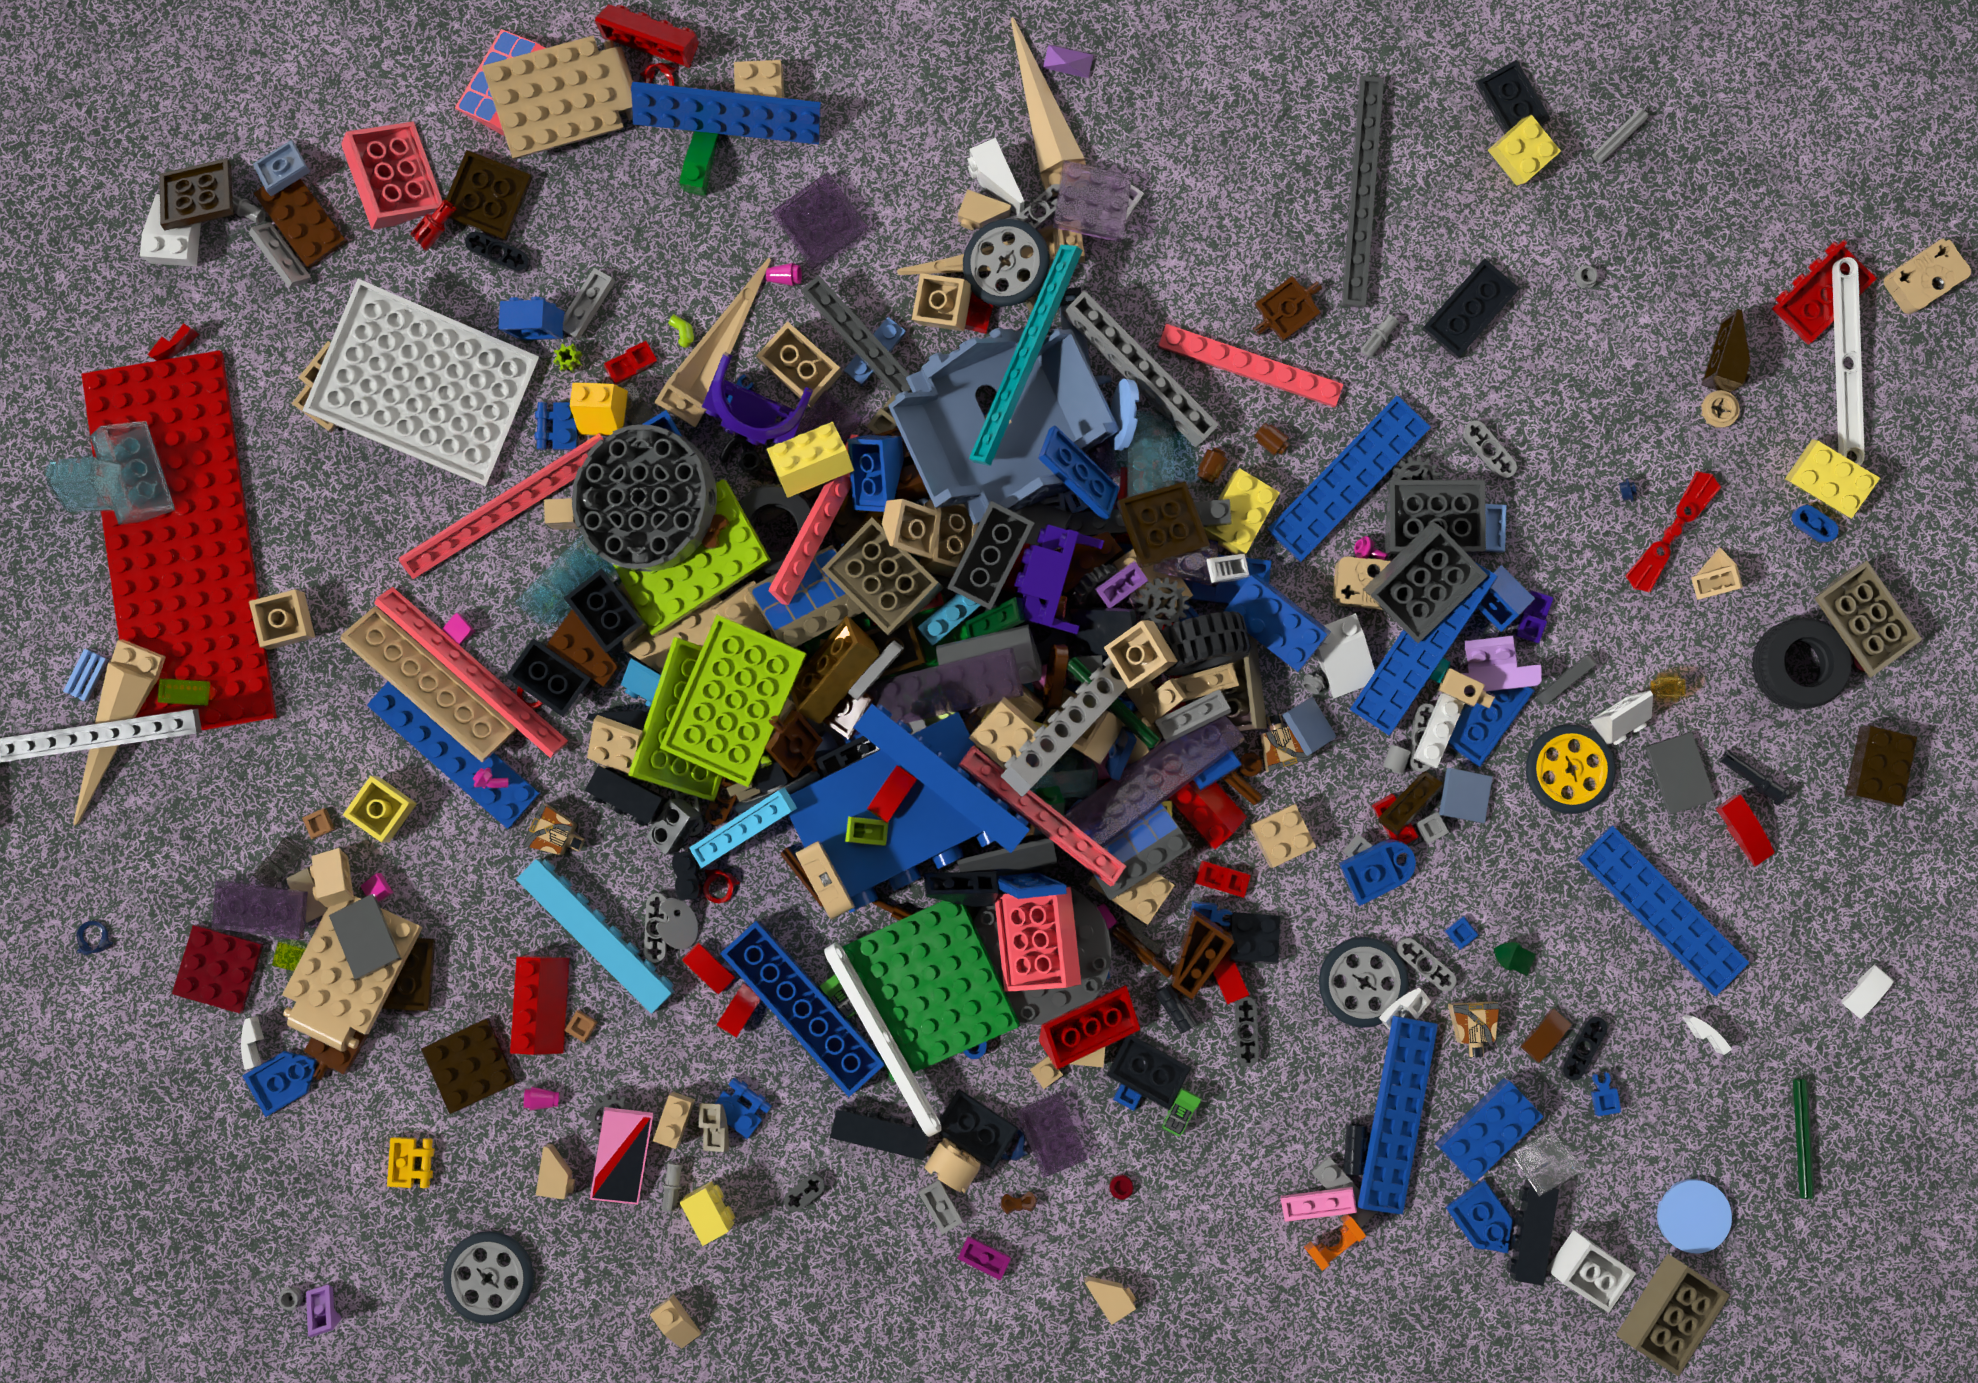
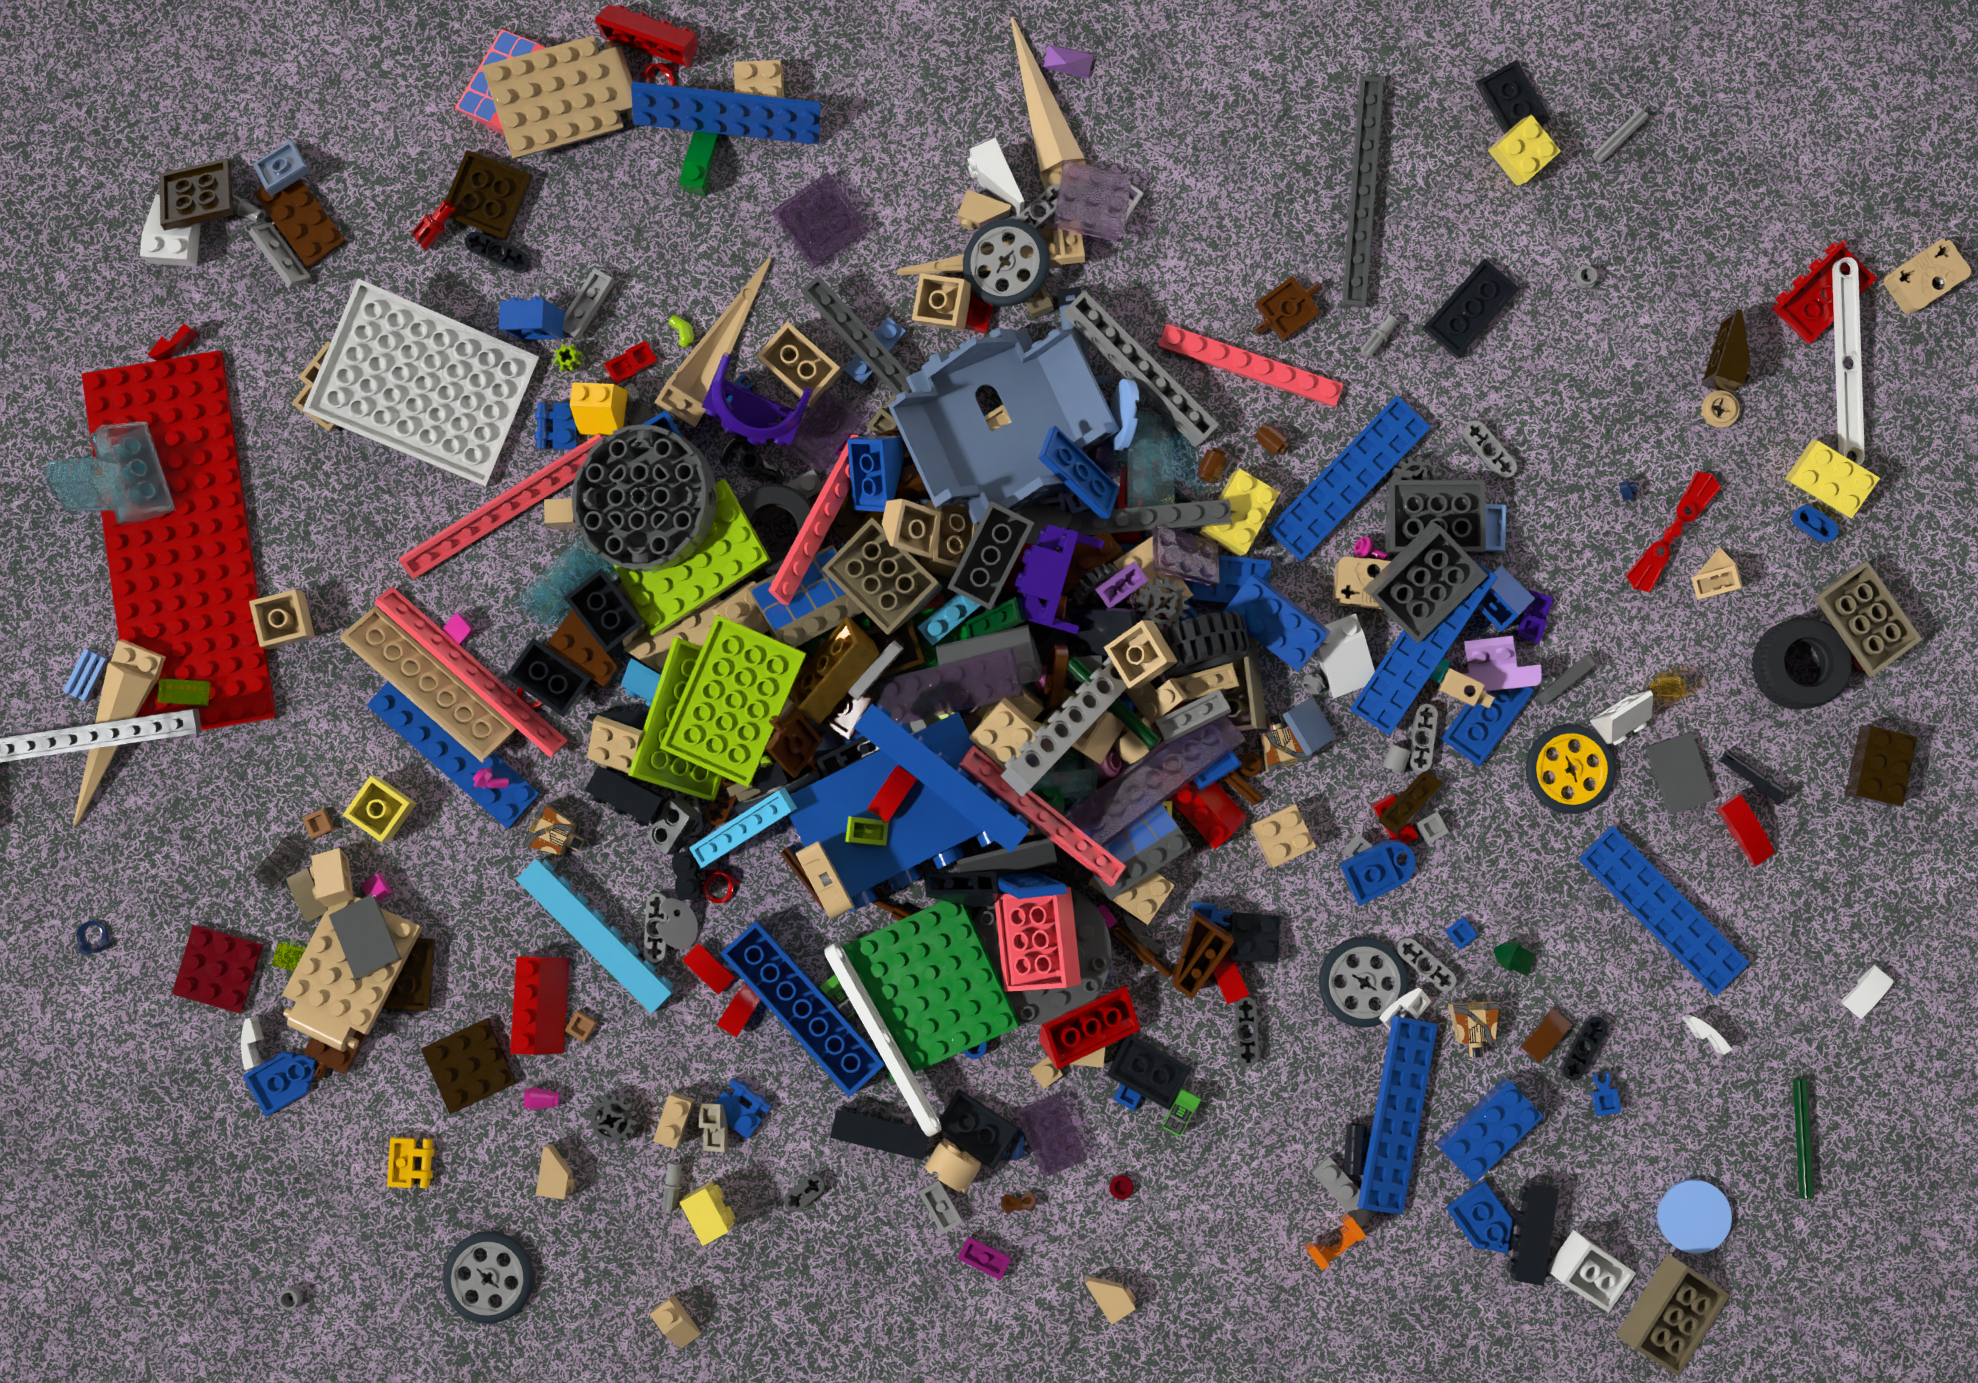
(259, 909): clear purple plate -> none
(320, 1311): medium lavender slope -> none
(391, 173): coral slope -> none
(621, 1155): tile -> none
(718, 523): reddish brown piece -> none
(785, 274): dark pink cone -> none
(810, 459): light yellow brick -> none
(1025, 354): teal plate -> none
(1120, 753): dark blue plate -> none
(1163, 524): dark brown plate -> none
(1176, 1008): black axle -> none
(1222, 879): red slope -> none
(1237, 572): white slope -> none
(1318, 1204): bright pink tile -> none
(1438, 730): white plate -> none
(1465, 795): sand blue tile -> none
(1547, 1163): clear plate -> none

